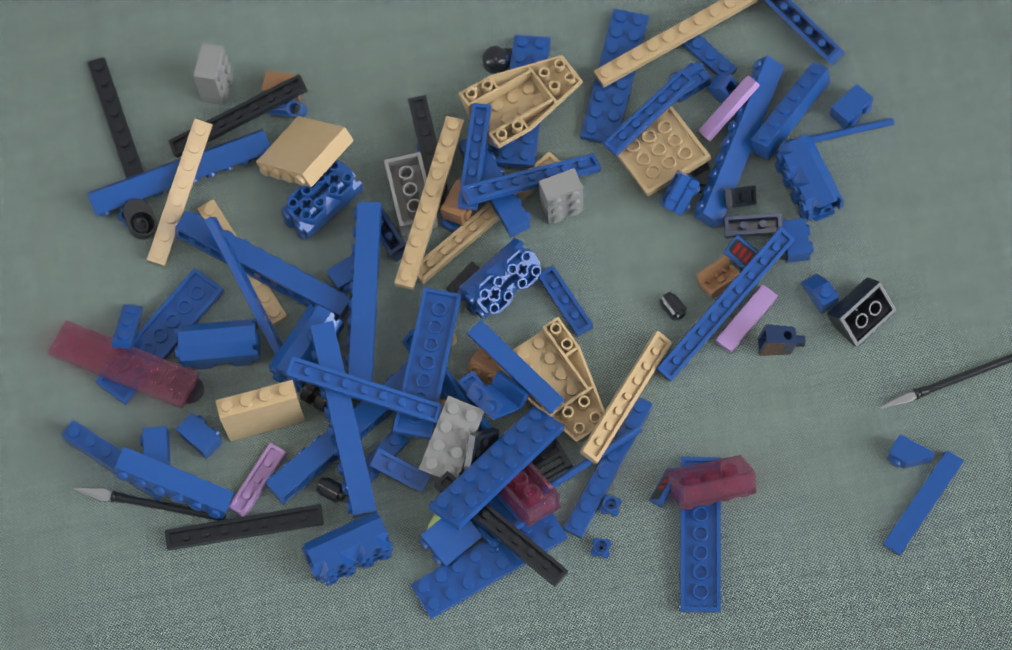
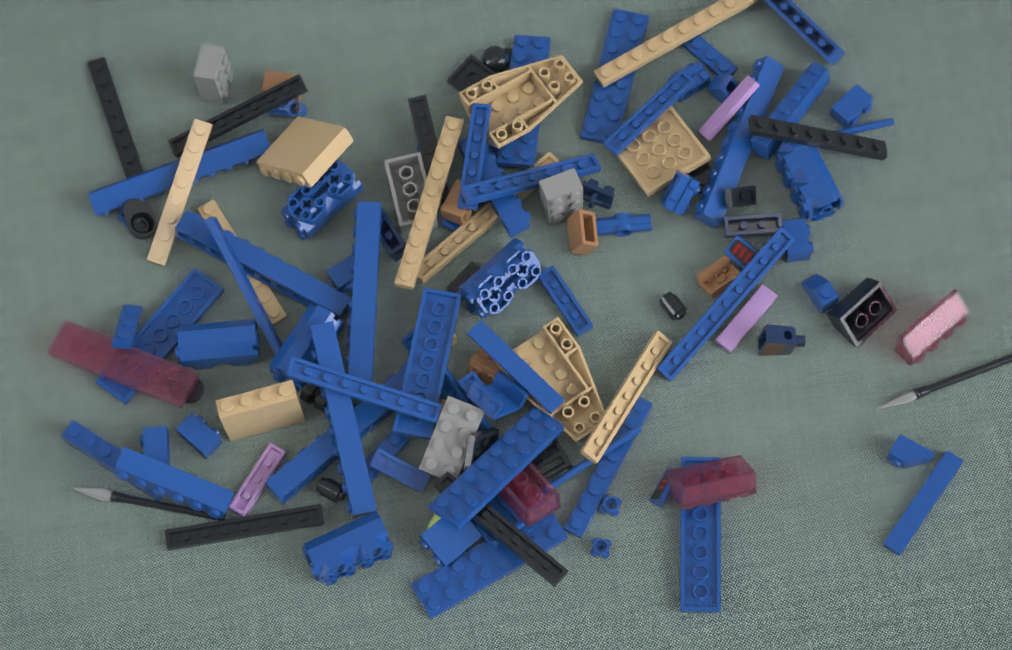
(469, 73): none -> black plate
(582, 232): none -> medium nougat piece
(597, 195): none -> dark blue hips
(623, 224): none -> blue piece
(817, 137): none -> black plate
(932, 328): none -> clear pink slope

